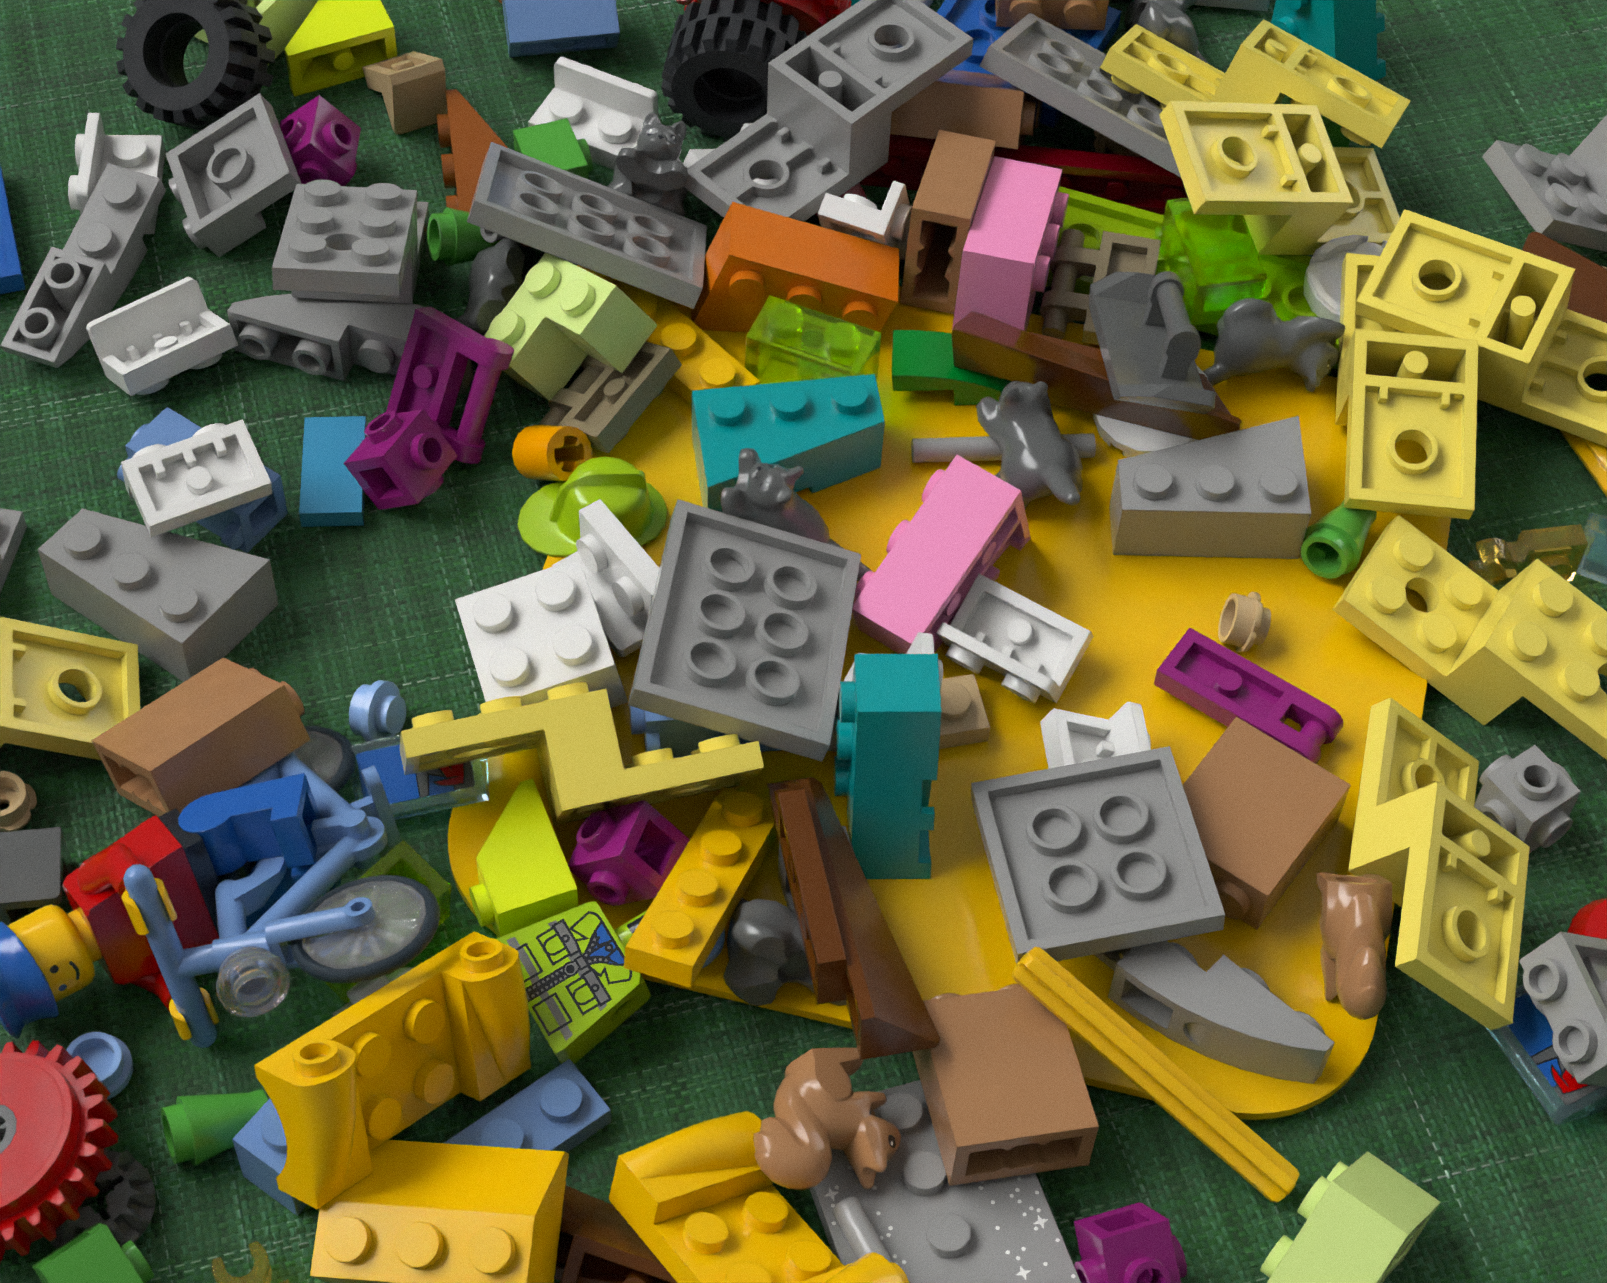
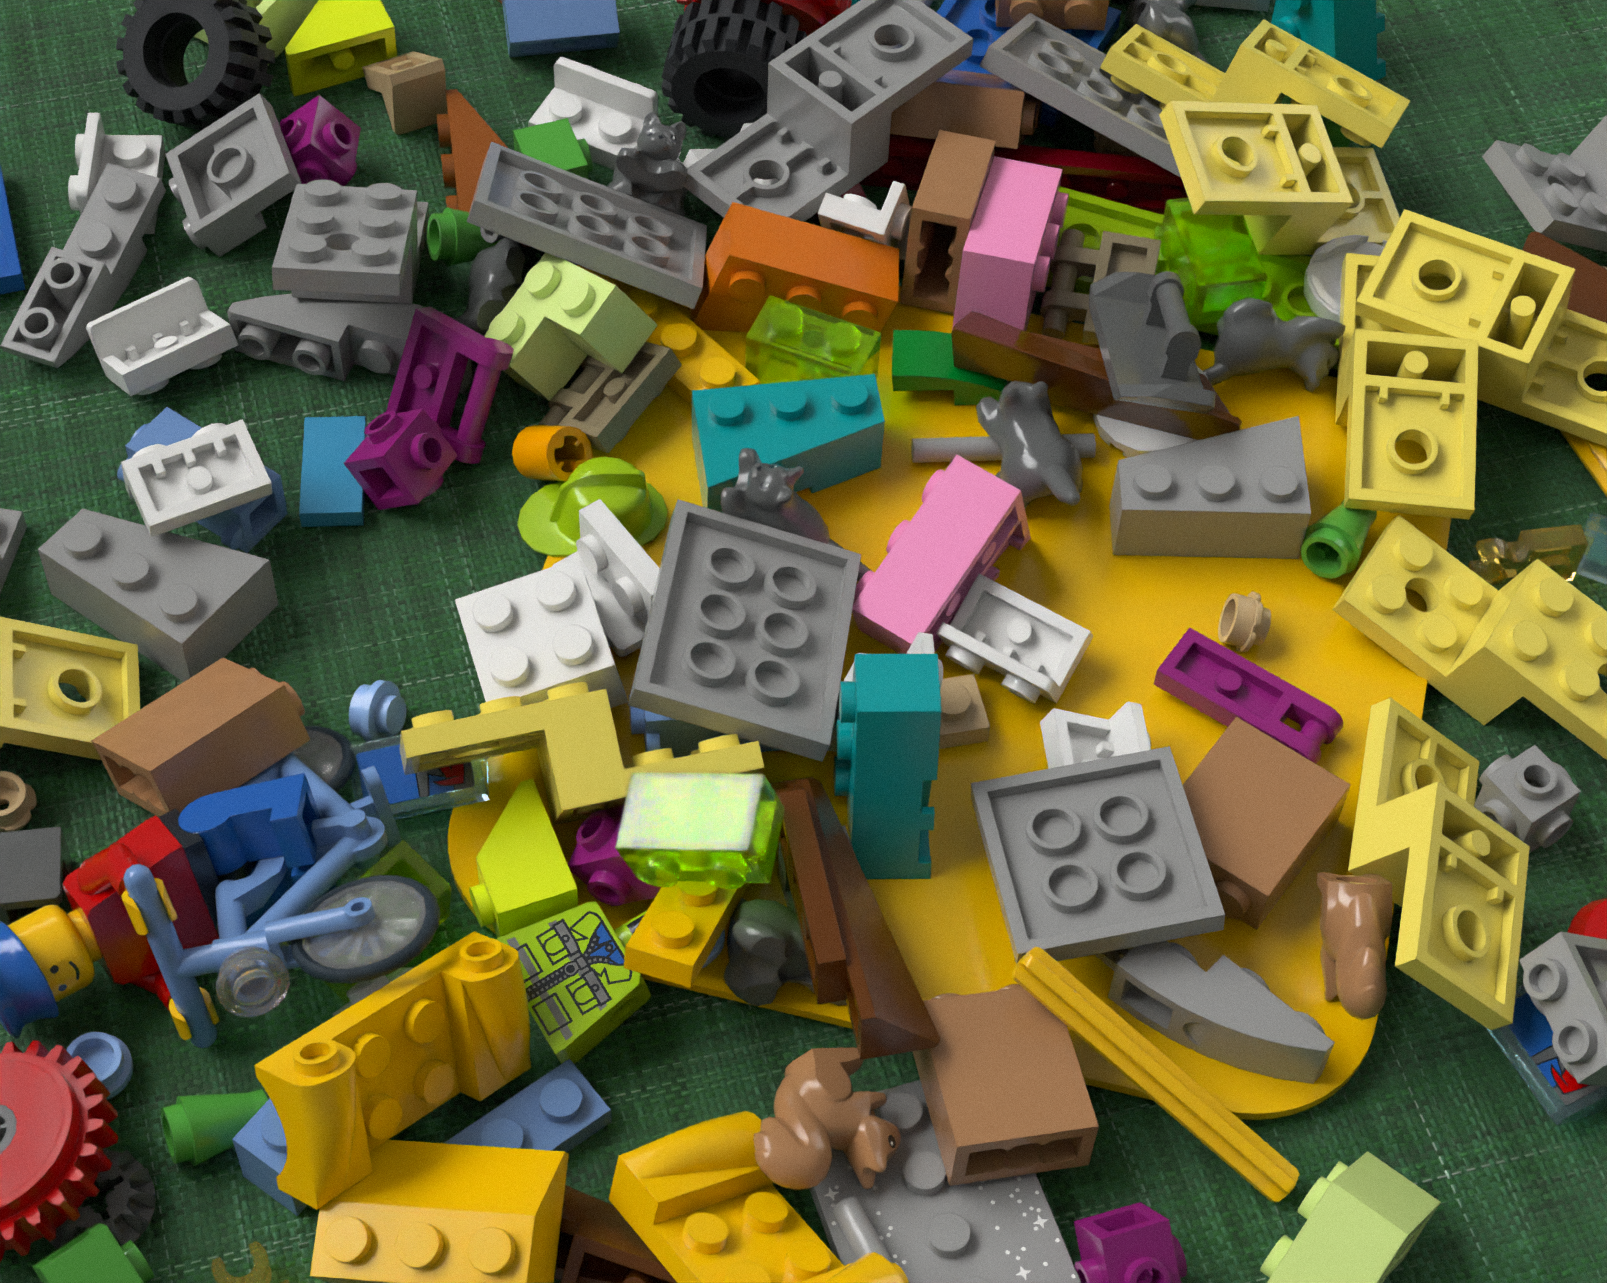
(700, 828): none -> clear neon green brick

